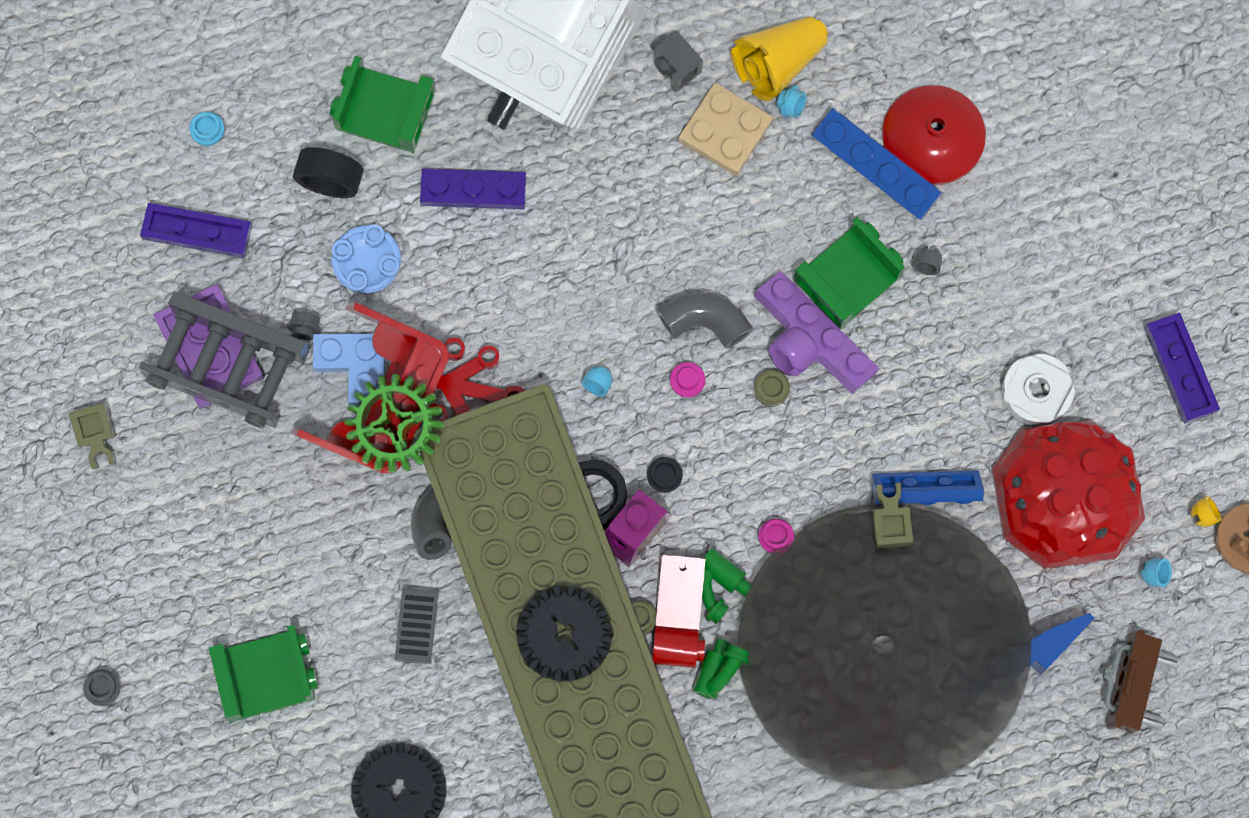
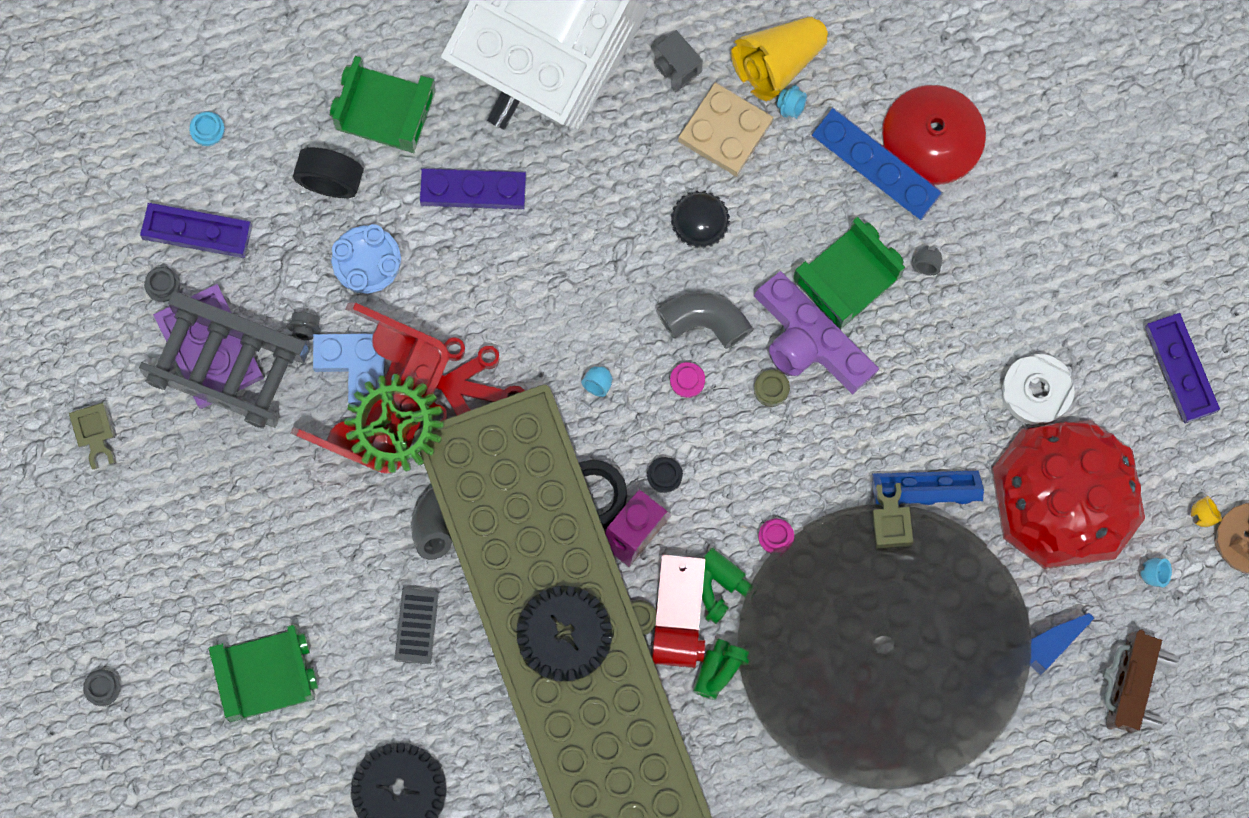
(161, 283): none -> dark grey plate
(700, 219): none -> black hat

